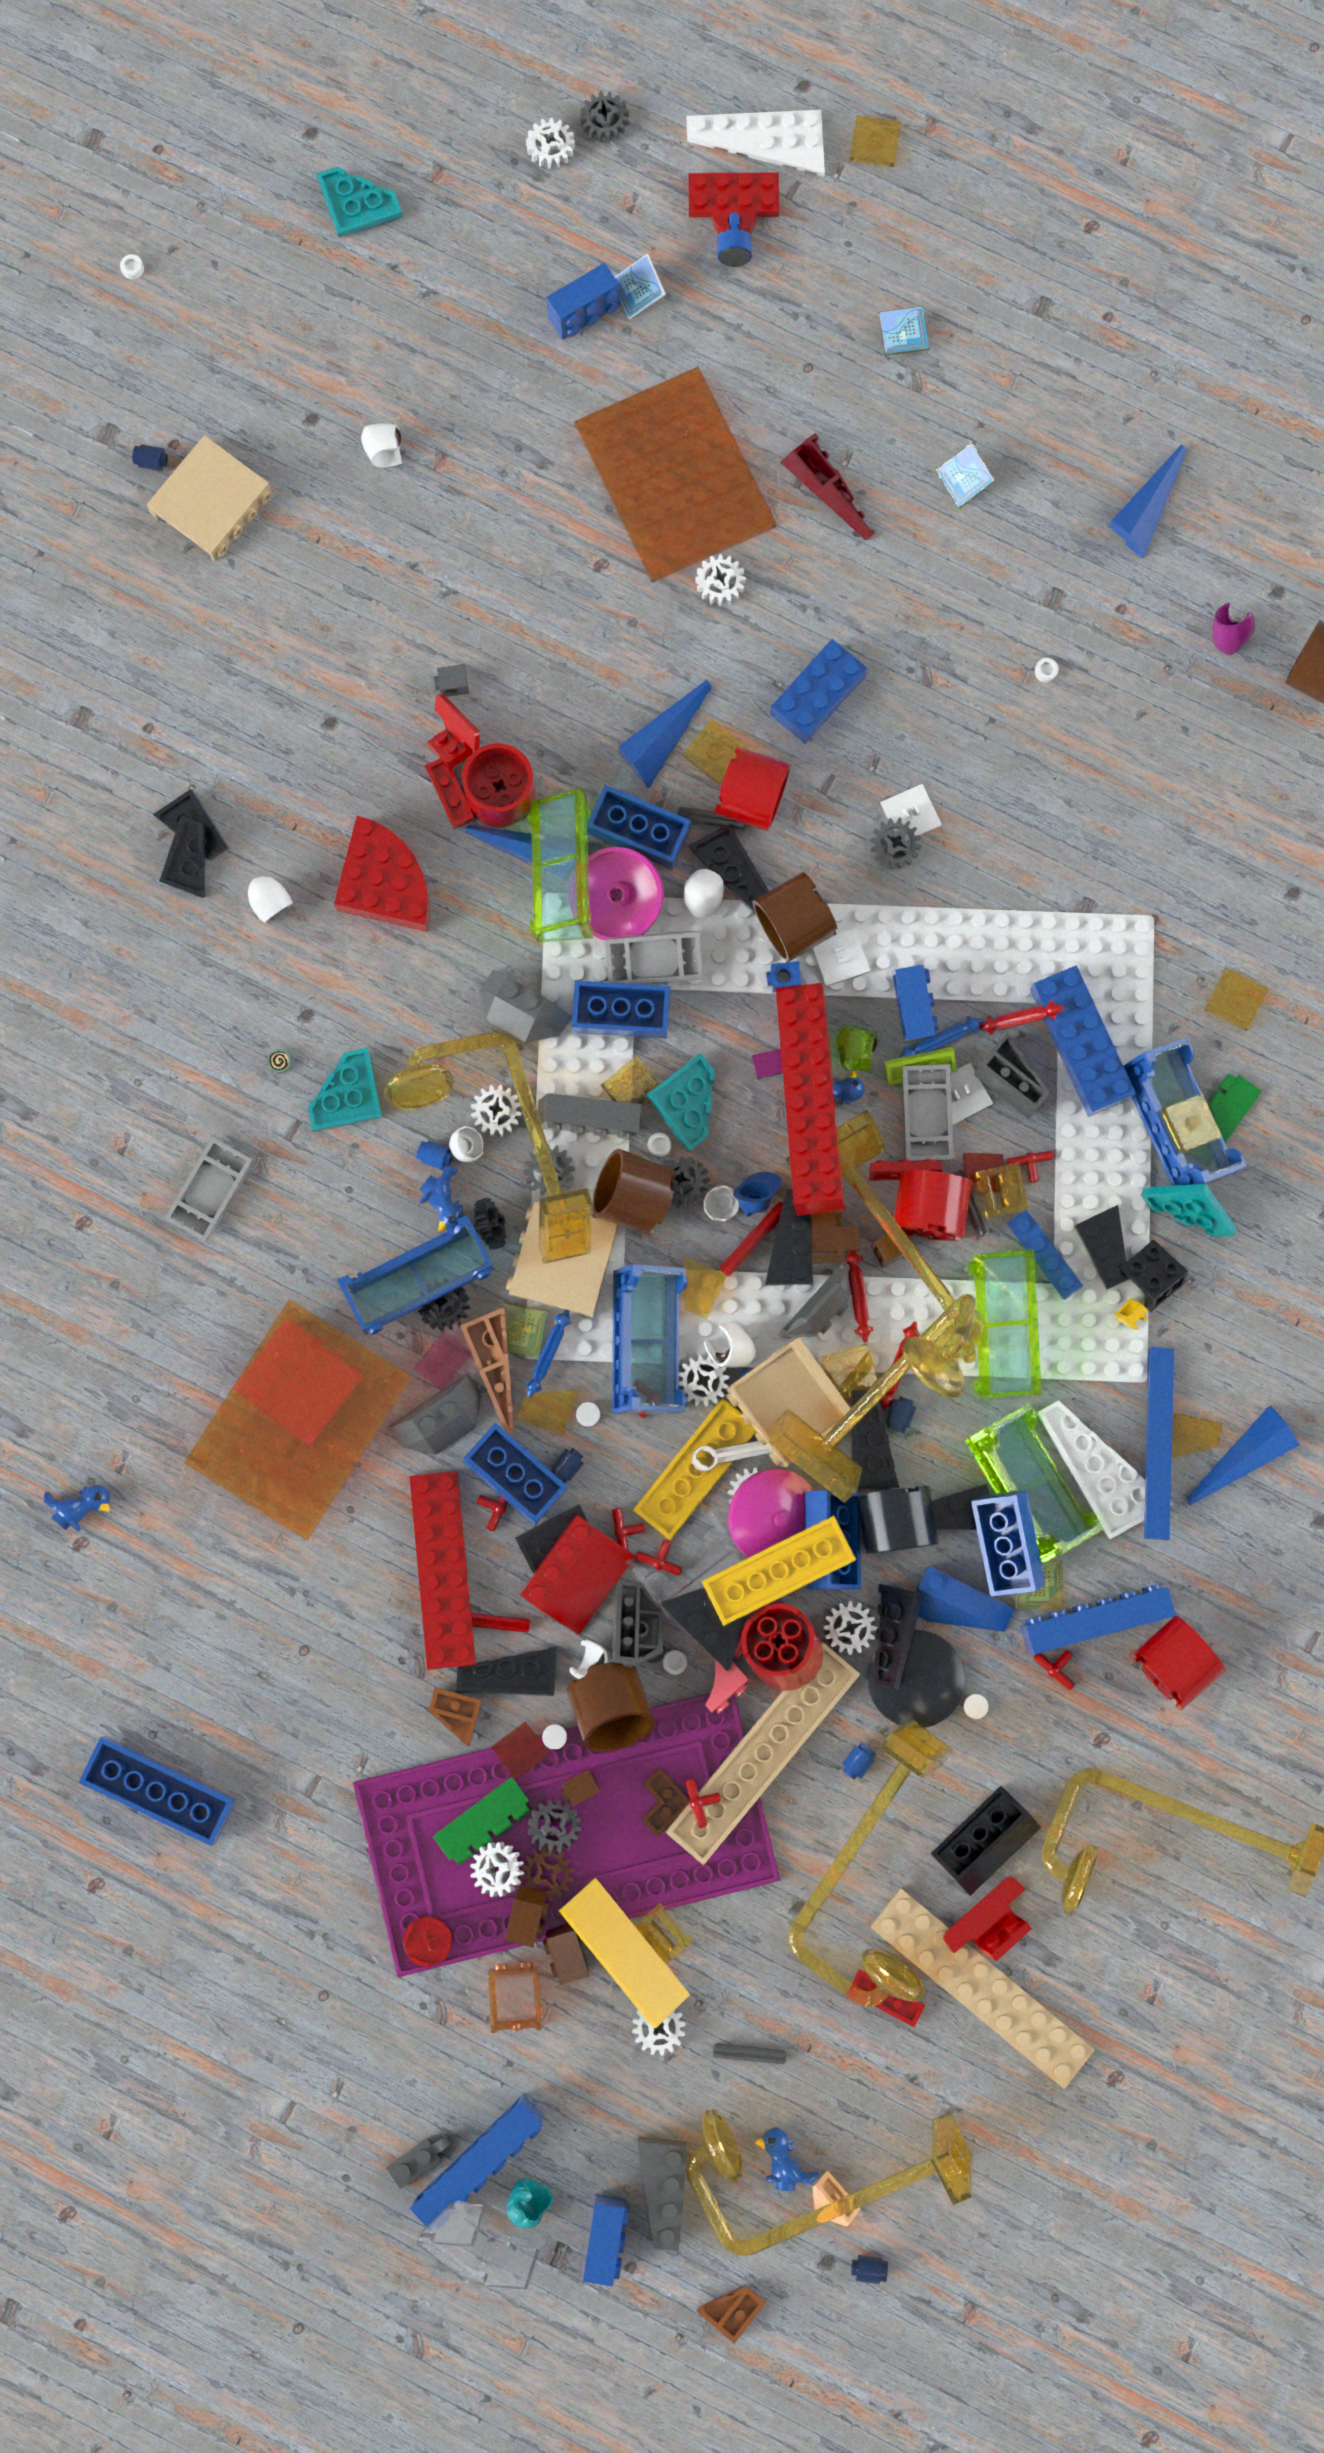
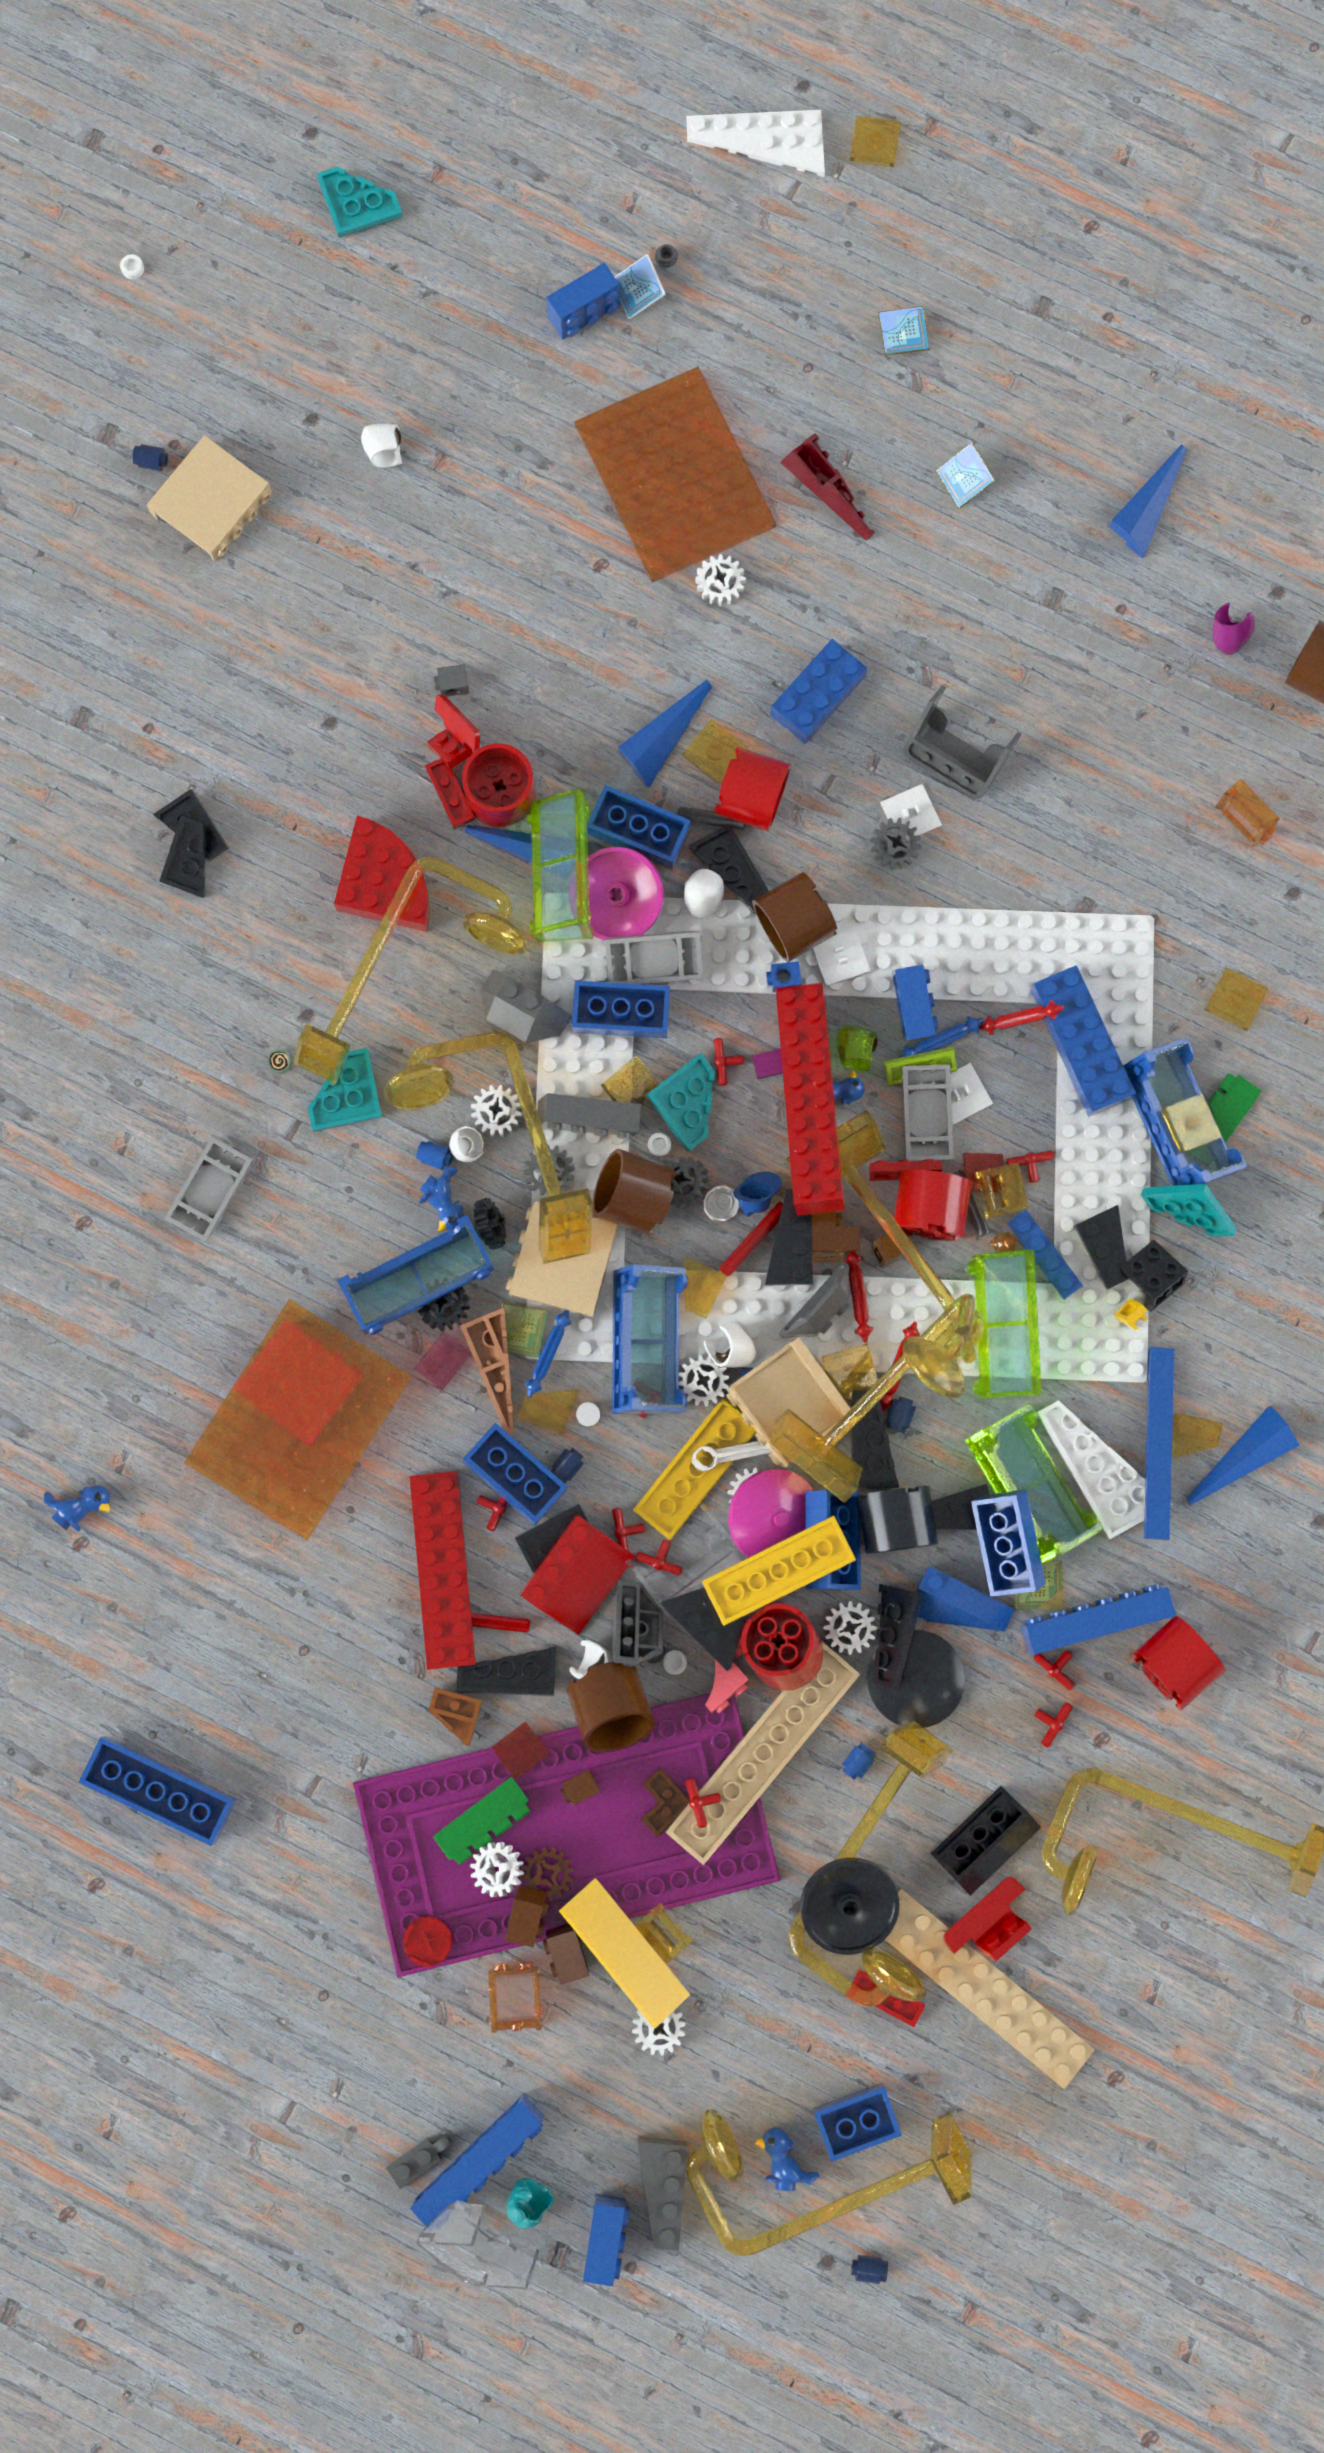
(267, 897): white piece -> none
(323, 1051): none -> clear yellow piece
(440, 1418): dark grey wedge -> none
(549, 141): white gear -> none
(551, 1815): dark grey gear -> none
(554, 1736): white tile -> none
(593, 118): dark grey gear -> none
(666, 249): none -> dark grey plate
(721, 1061): none -> red piece
(733, 2311): dark orange wing -> none
(734, 205): red plate -> none
(749, 2053): dark grey axle -> none
(829, 2190): light nougat slope -> none
(849, 1906): none -> black dish
(857, 2121): none -> blue brick
(951, 757): none -> dark grey windscreen
(975, 1706): white tile -> none
(1003, 1242): none -> clear orange plate
(1012, 1077): dark grey wedge -> none
(1046, 670): white tile -> none
(1056, 1724): none -> red piece
(1248, 813): none -> clear orange window

